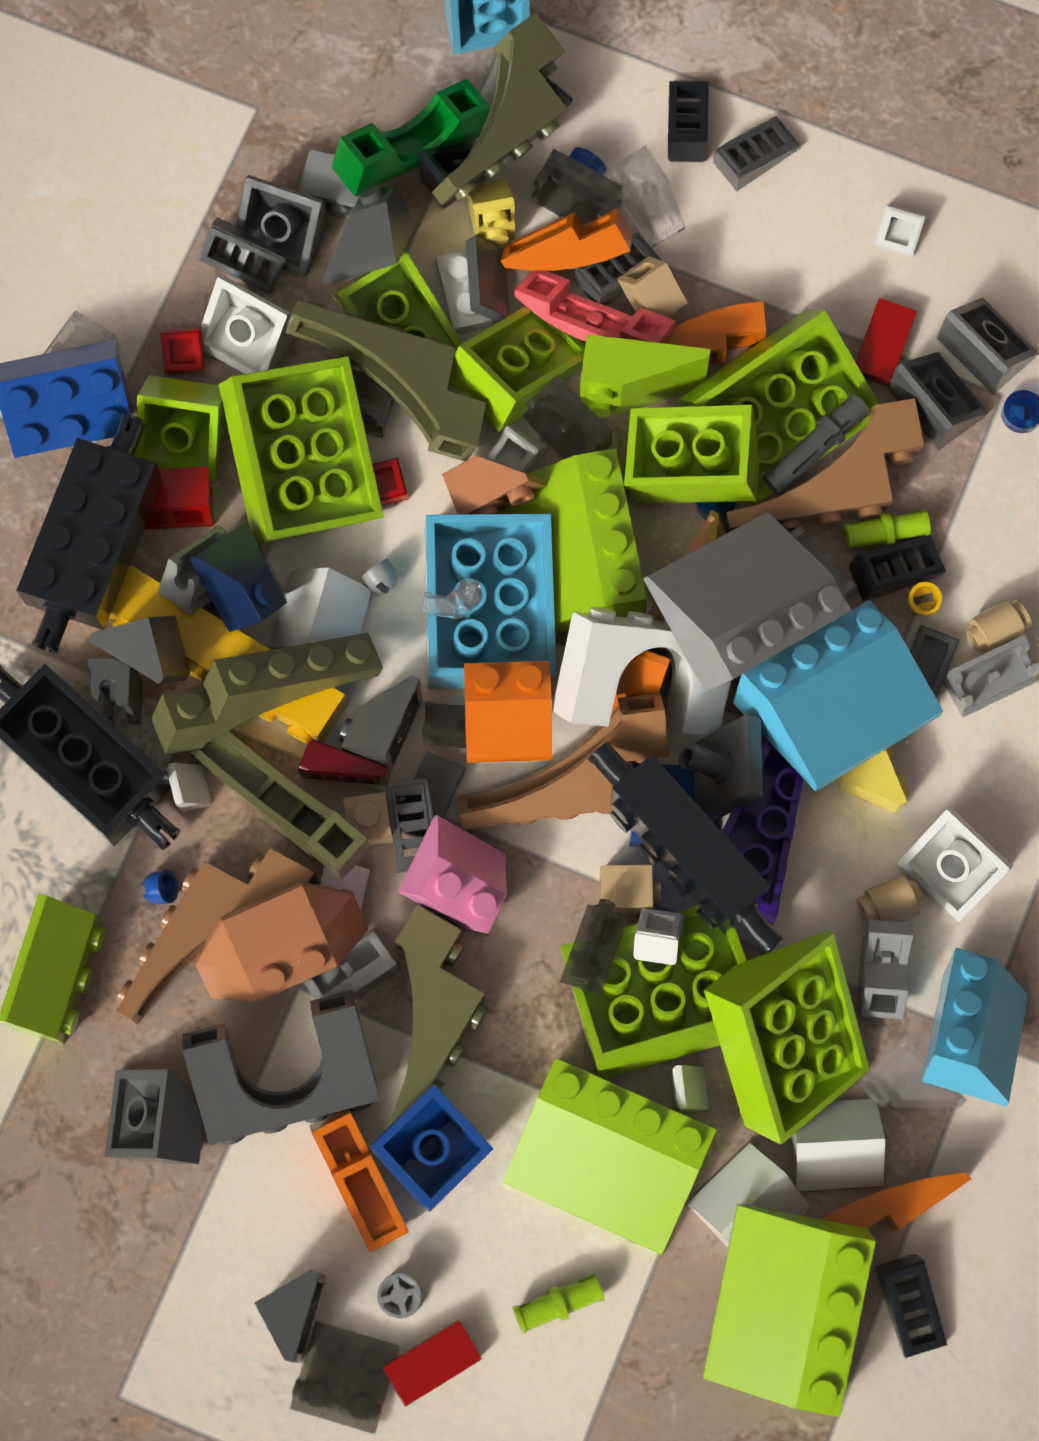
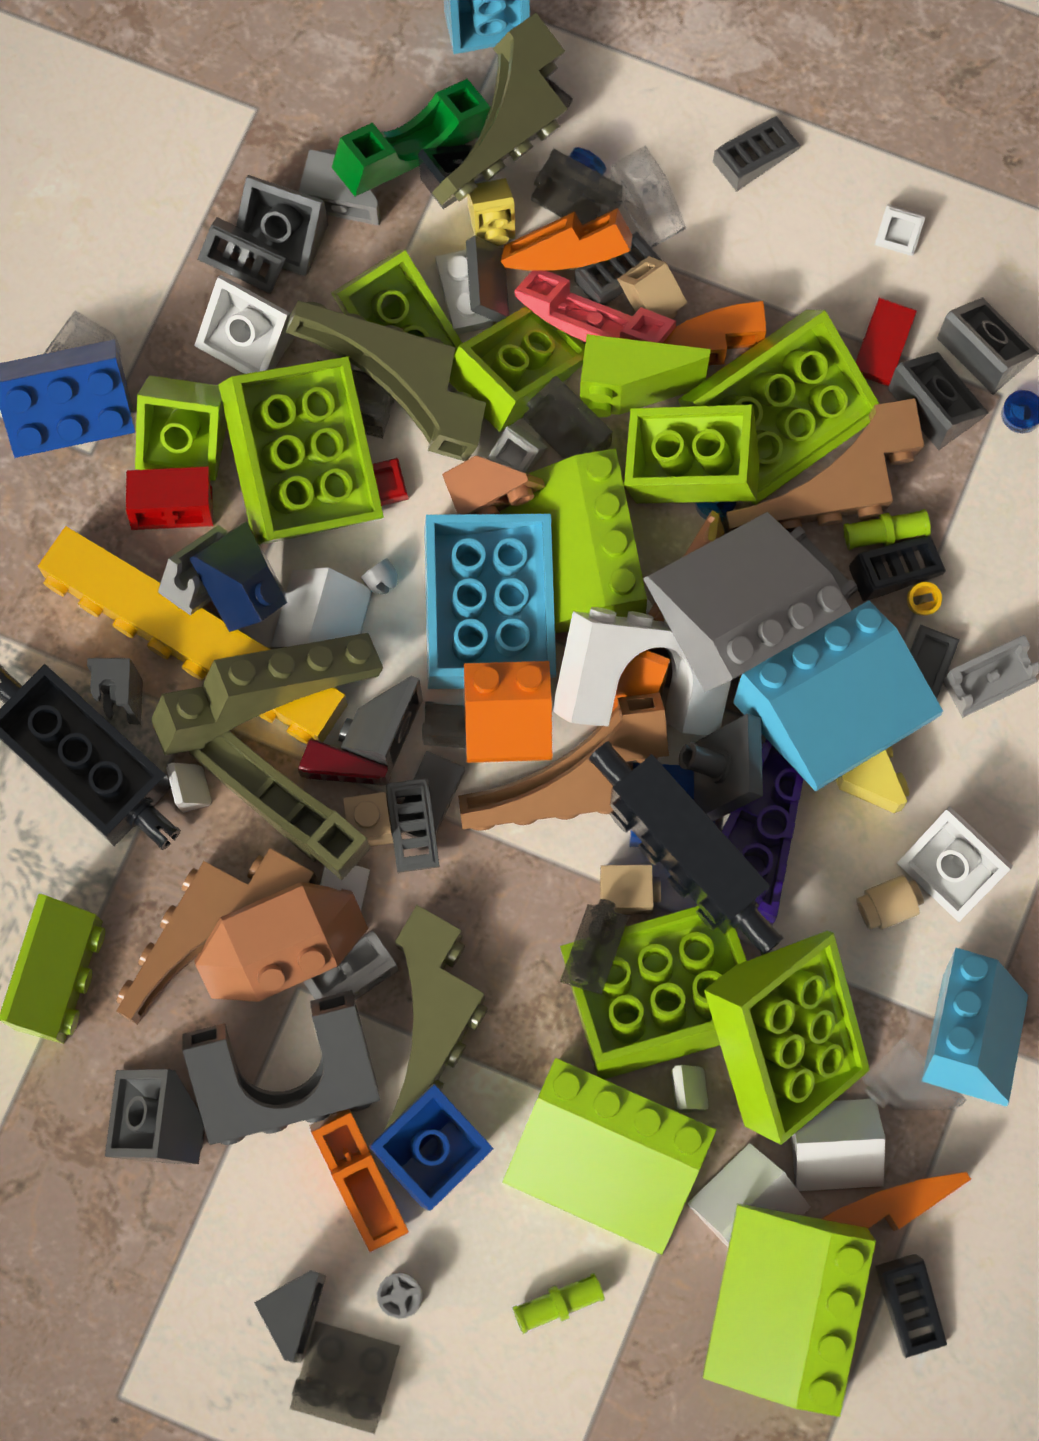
(90, 534): black brick -> none
(148, 646): dark grey slope -> none
(160, 887): blue hinge -> none
(182, 349): red tile -> none
(372, 236): dark grey slope -> none
(431, 1363): red tile -> none
(456, 603): clear arm -> none
(457, 876): bright pink slope -> none
(658, 936): white slope -> none
(688, 144): black slope -> none
(819, 441): dark grey pin -> none
(884, 969): light grey brick -> none
(998, 626): tan brick -> none

